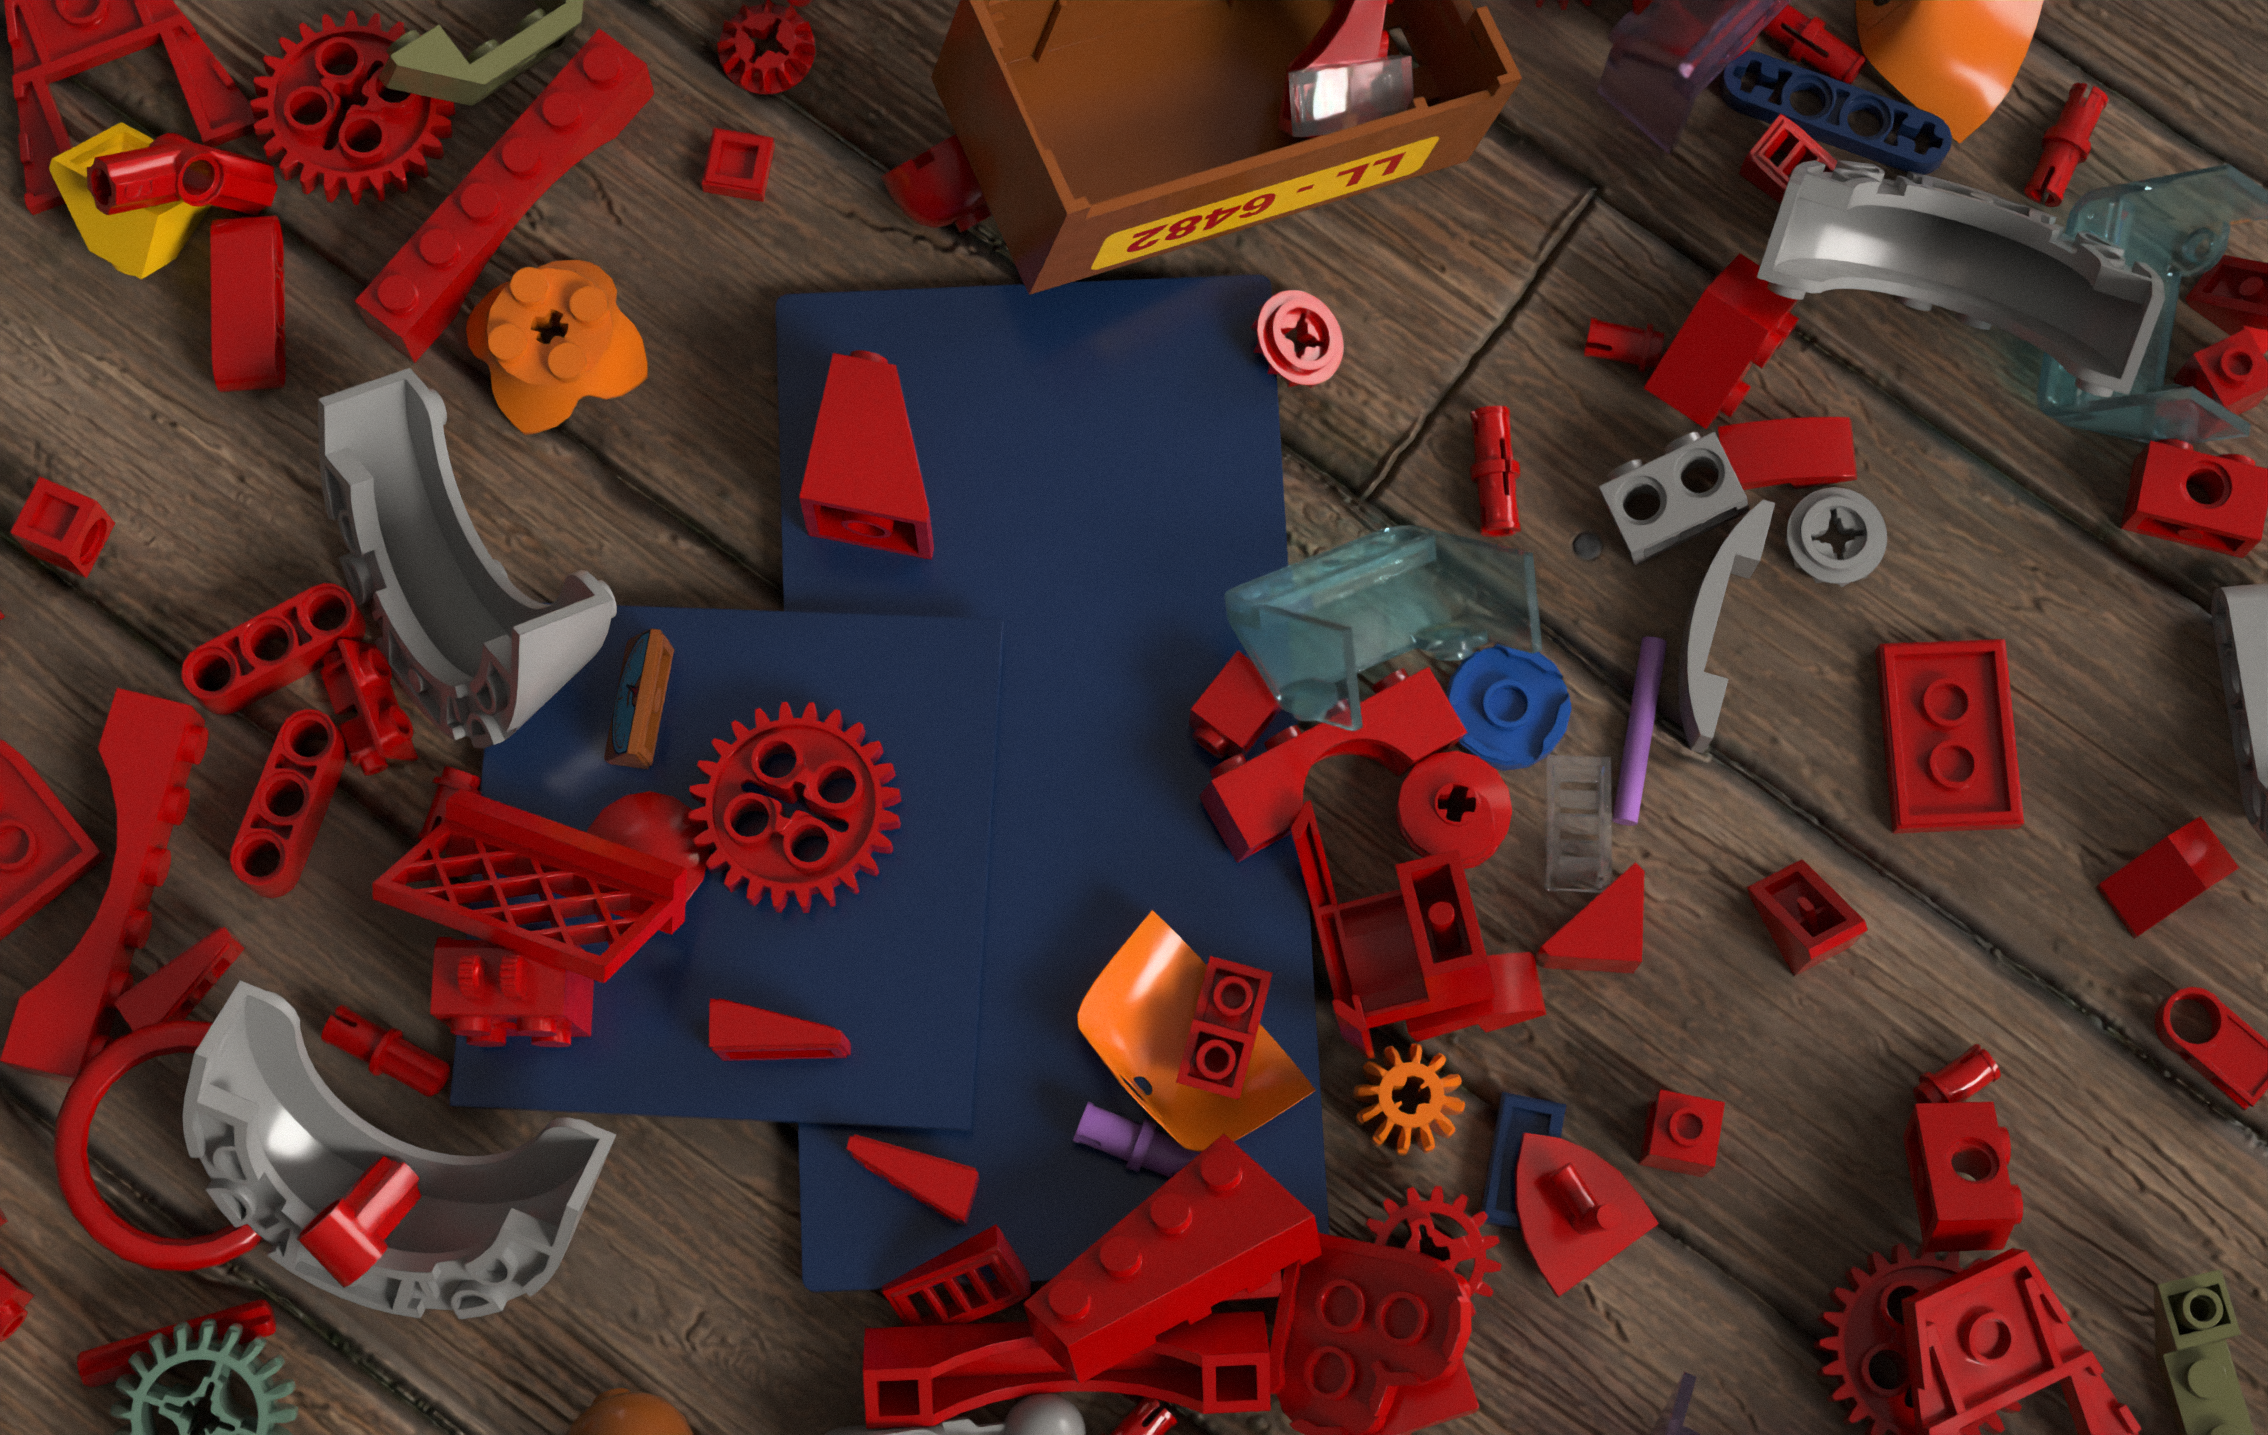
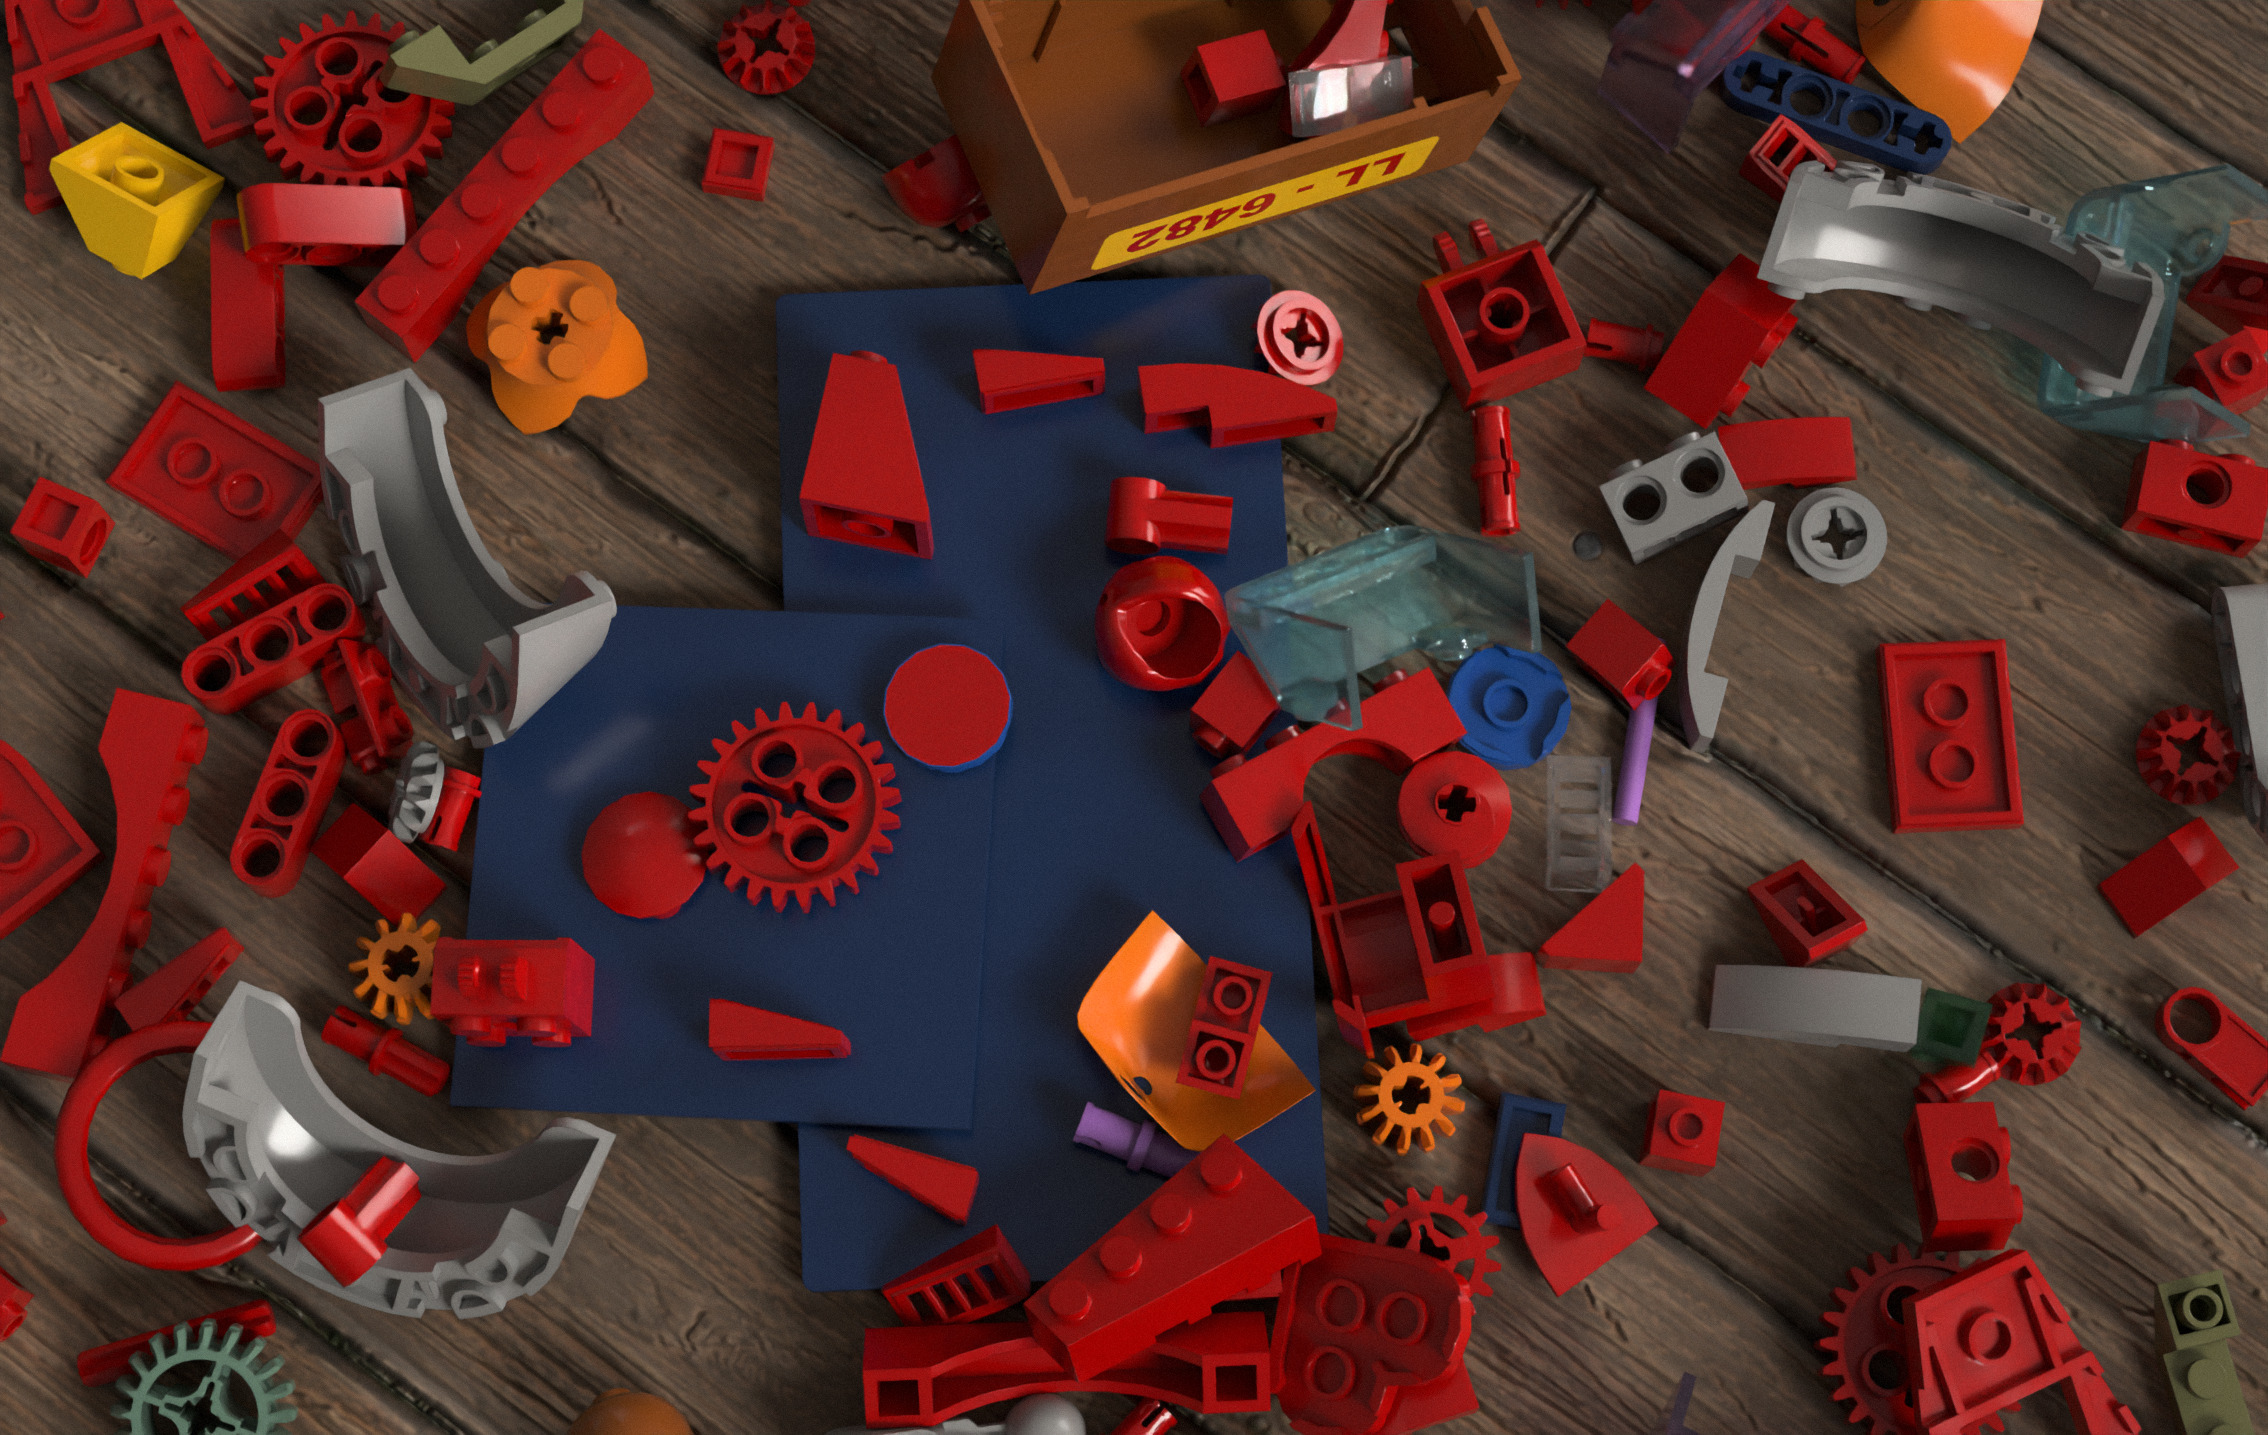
(178, 171): red piece -> none
(216, 475): none -> red tile
(255, 566): none -> red slope
(324, 224): none -> red beam
(378, 866): none -> red slope
(383, 983): none -> orange gear
(416, 791): none -> light grey gear
(538, 860): red fence -> none
(639, 700): dark orange slope -> none
(948, 707): none -> red tile
(1030, 379): none -> red slope
(1150, 517): none -> red piece
(1160, 625): none -> red piece
(1231, 402): none -> red slope
(1233, 77): none -> red brick
(1505, 286): none -> red hinge
(1622, 655): none -> red brick
(1816, 1006): none -> light grey slope
(1950, 1029): none -> clear green slope
(2016, 1058): none -> red gear
(2066, 144): red pin -> none
(2160, 760): none -> red gear

